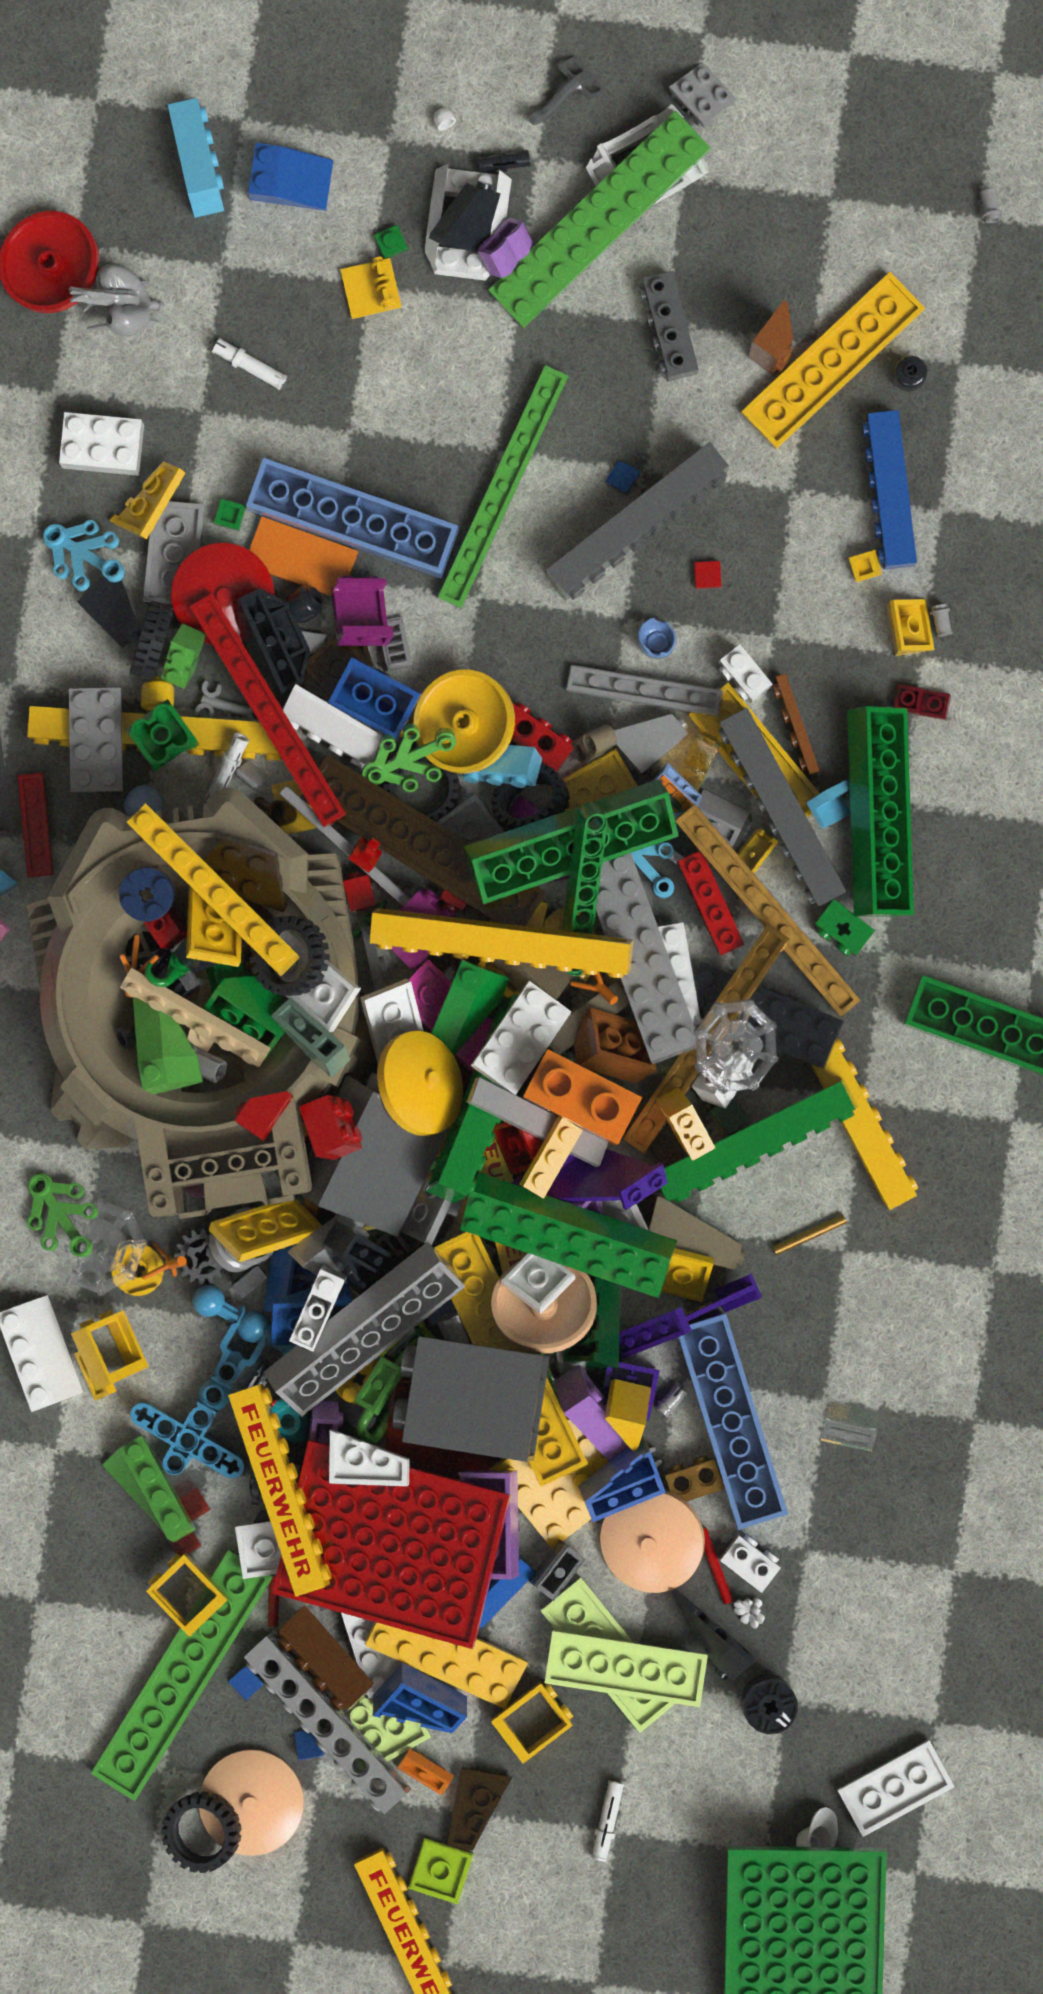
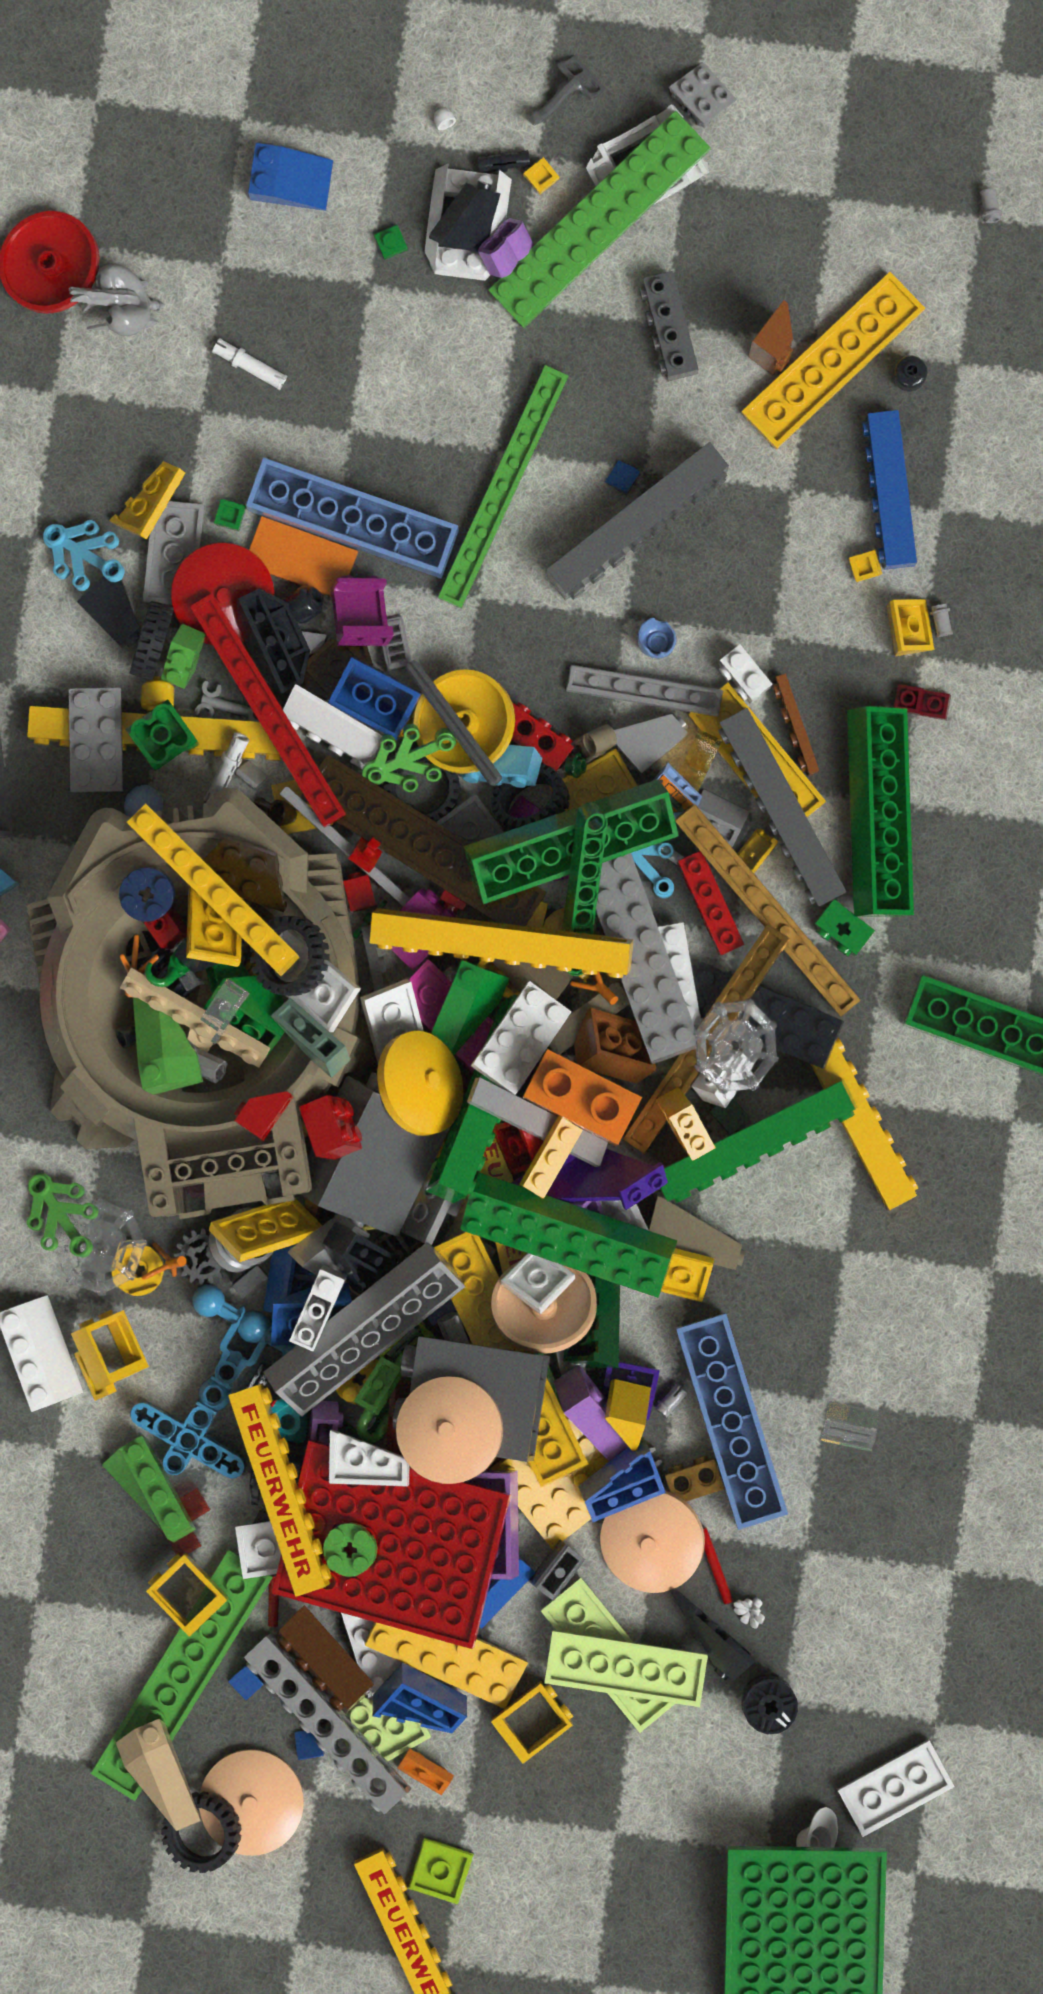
(35, 825): red tile -> none
(101, 443): white brick -> none
(156, 1768): none -> tan wedge
(196, 158): medium azure wedge -> none
(224, 1007): none -> clear panel
(339, 1560): none -> bright green plate
(371, 288): yellow hinge -> none
(449, 1430): none -> light nougat dish
(453, 723): none -> dark grey axle
(474, 1804): dark brown wing -> none
(541, 176): none -> yellow plate
(575, 765): none -> dark green plate
(600, 1851): white pin -> none
(675, 1322): dark purple piece -> none
(707, 575): red tile -> none
(750, 1562): white brick -> none
(809, 1234): pearl gold bar -> none
(829, 806): medium azure panel -> none

